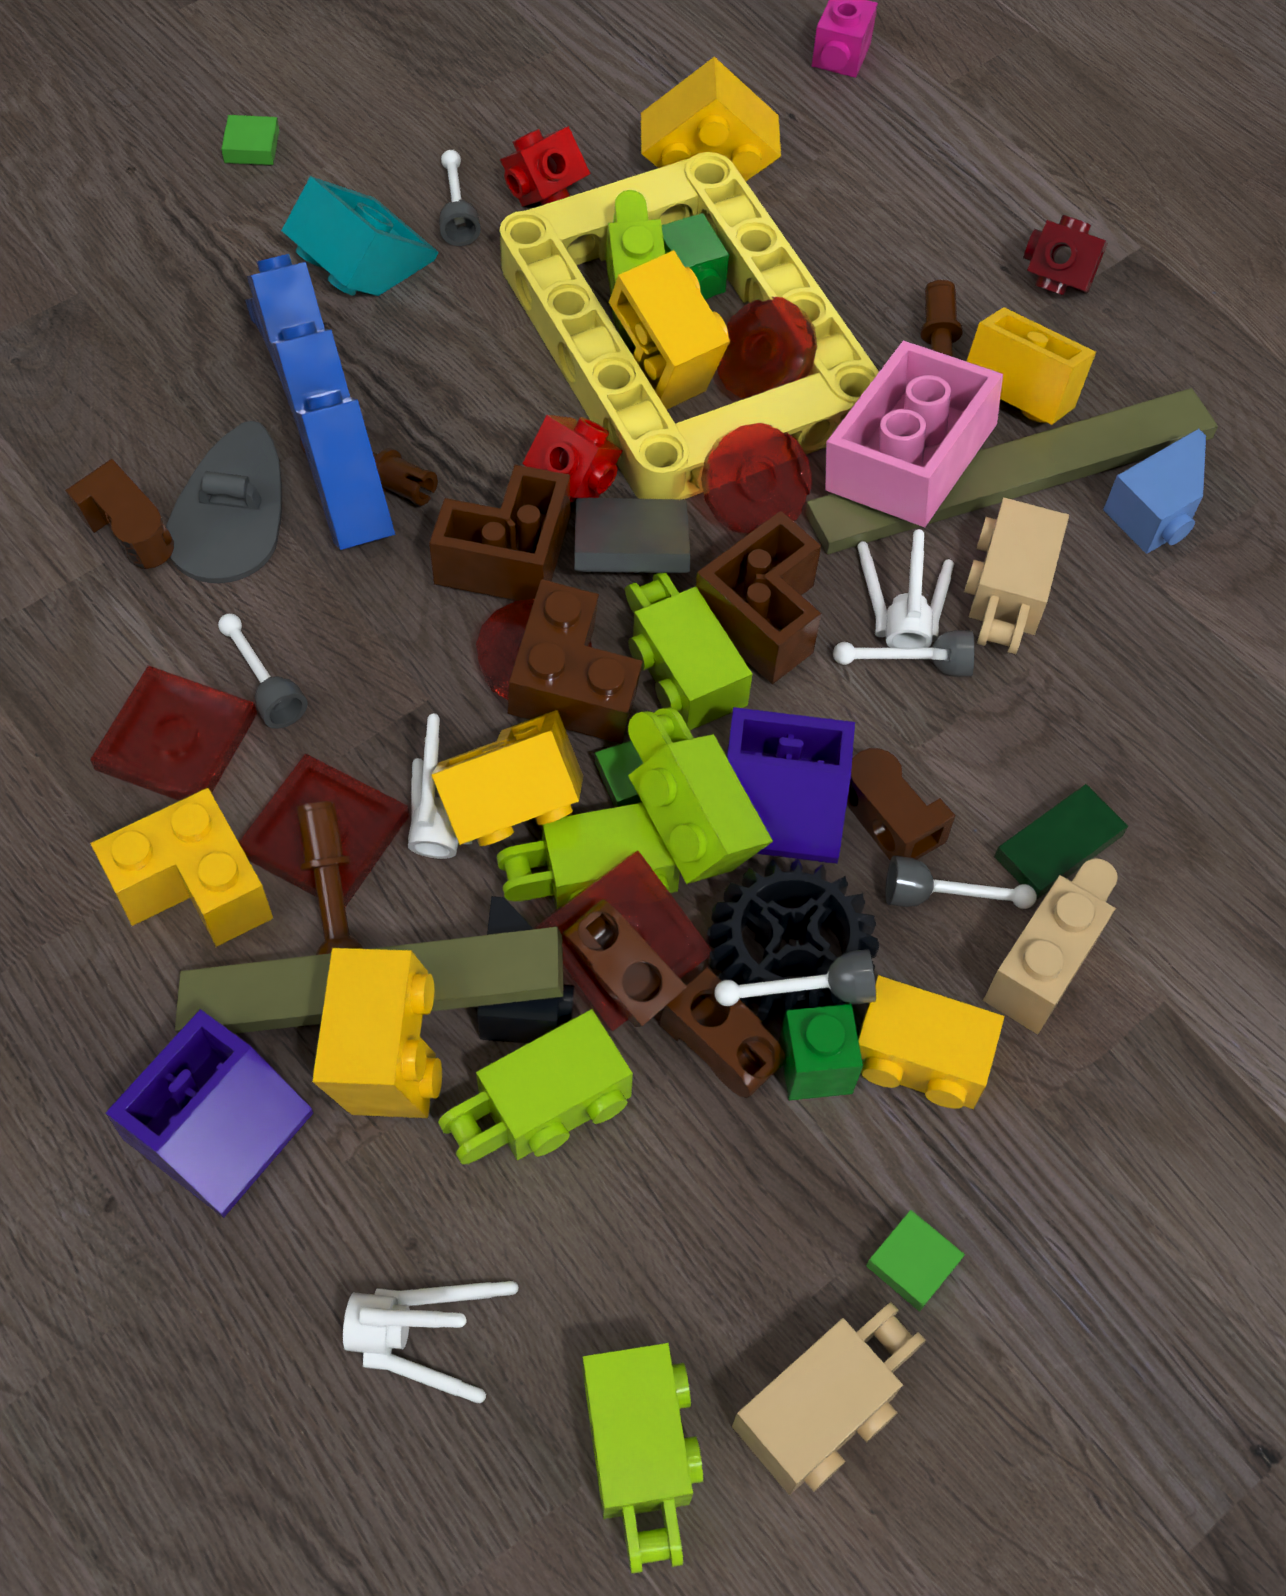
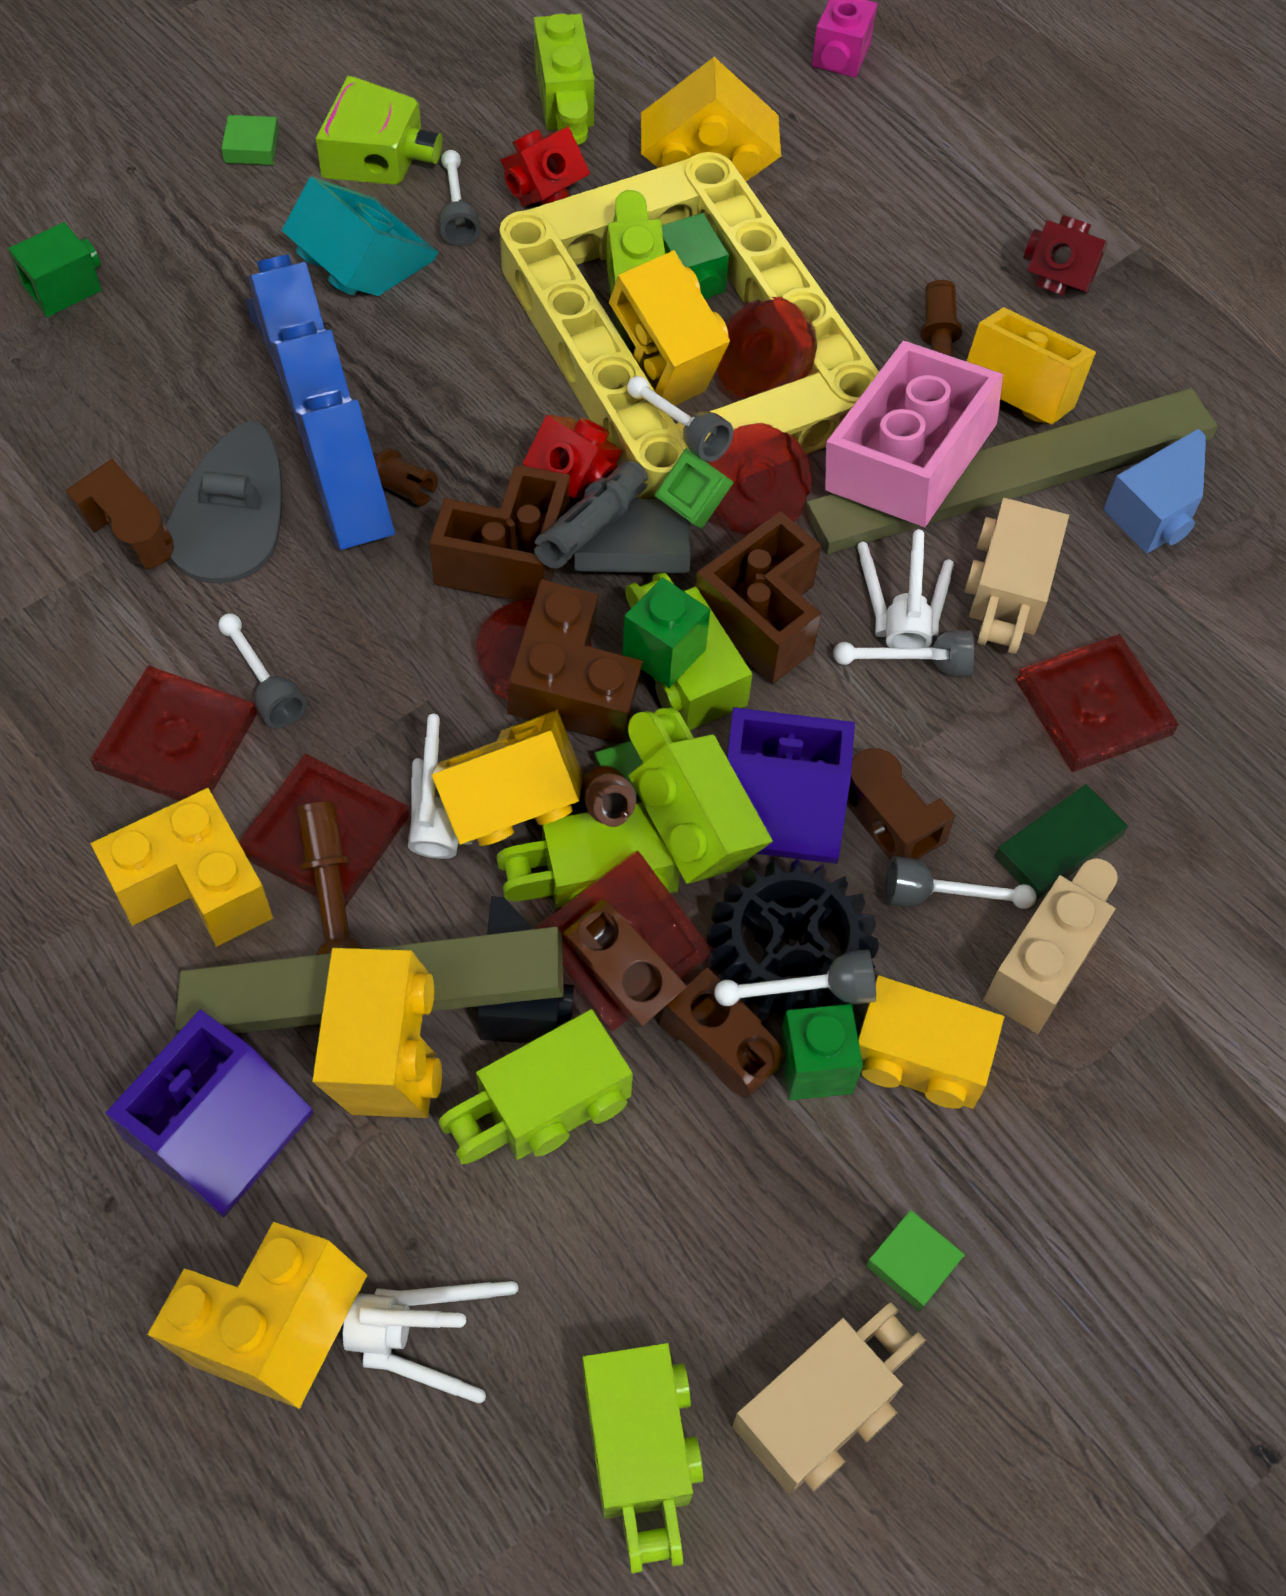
(56, 268): none -> green brick
(271, 1326): none -> yellow brick
(373, 135): none -> lime torso
(564, 73): none -> lime brick
(603, 504): none -> dark grey pin
(608, 795): none -> reddish brown pin
(666, 631): none -> green brick
(694, 488): none -> bright green tile
(695, 427): none -> dark grey hinge
(1096, 702): none -> clear red tile

